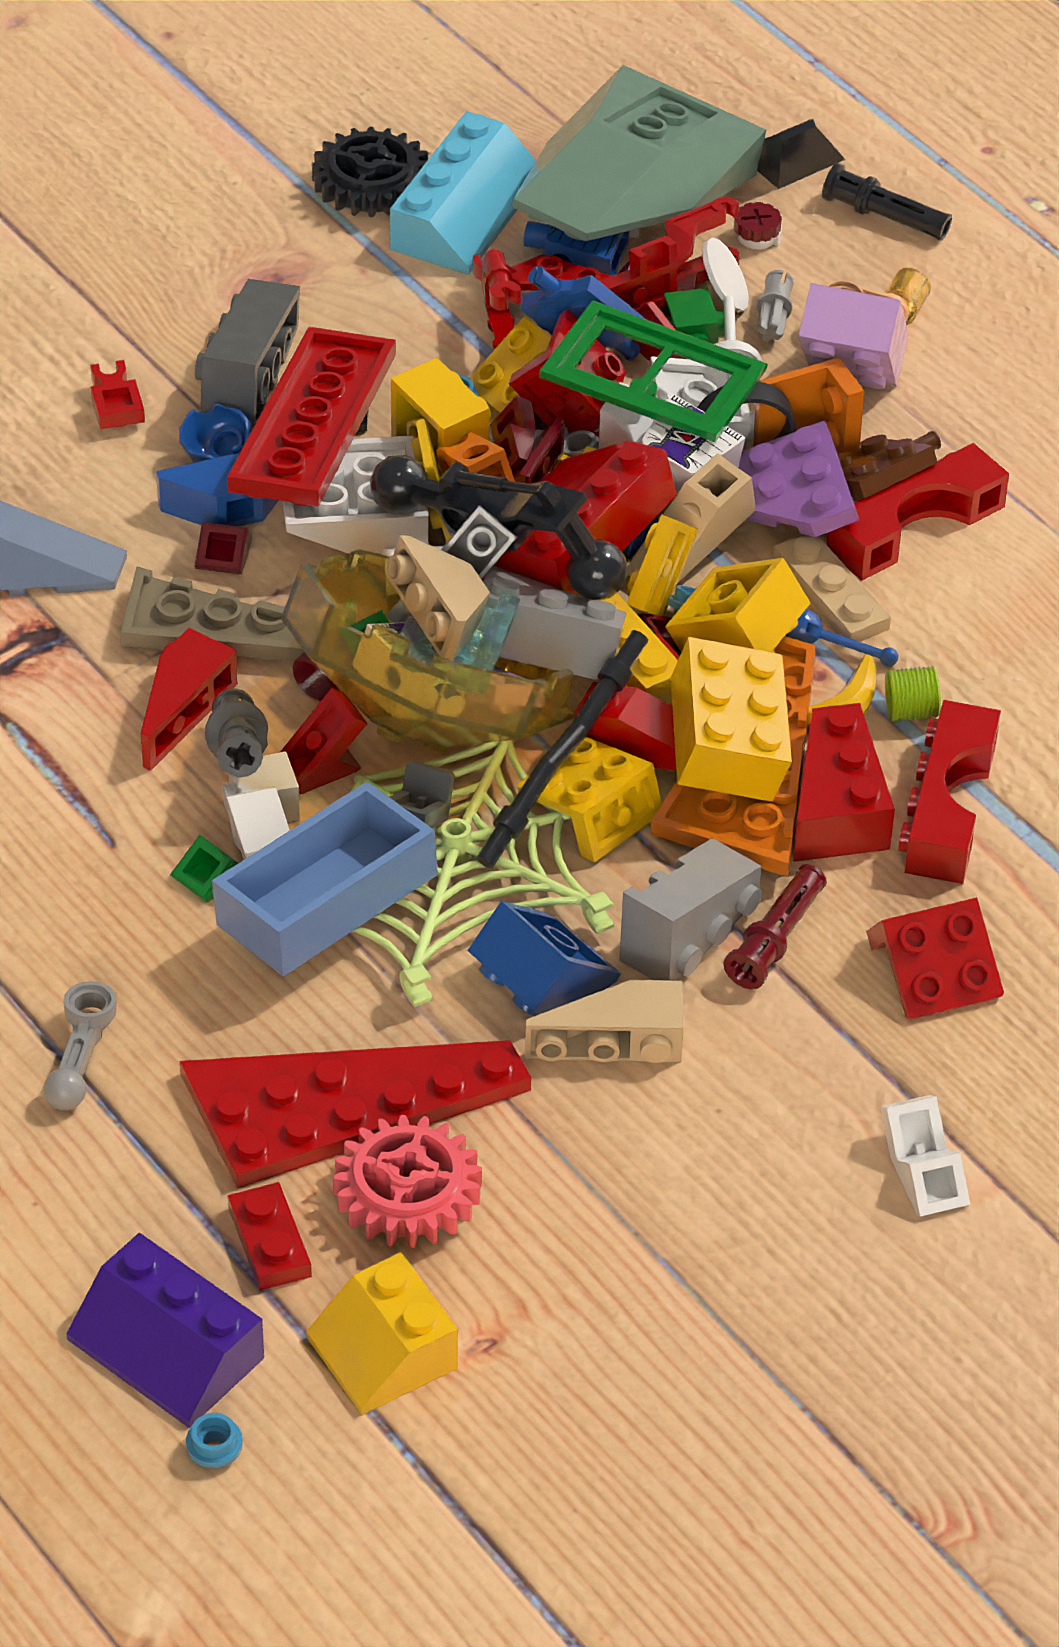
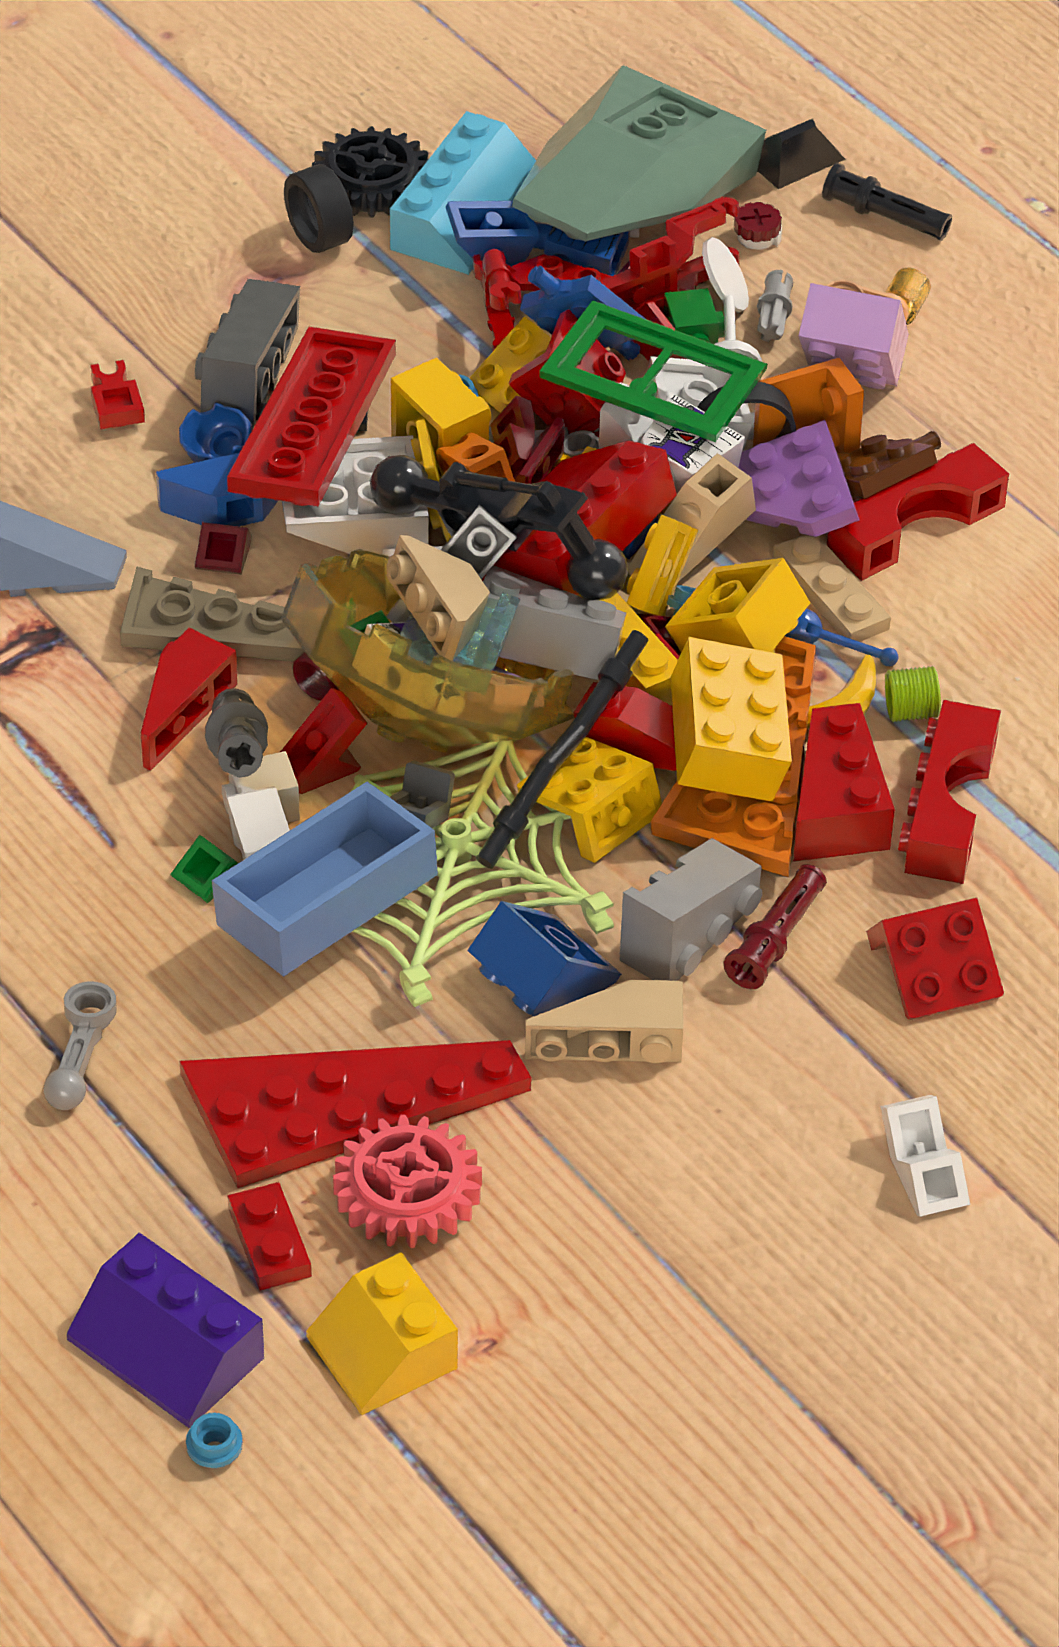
(318, 208): none -> black tyre
(493, 225): none -> blue slope

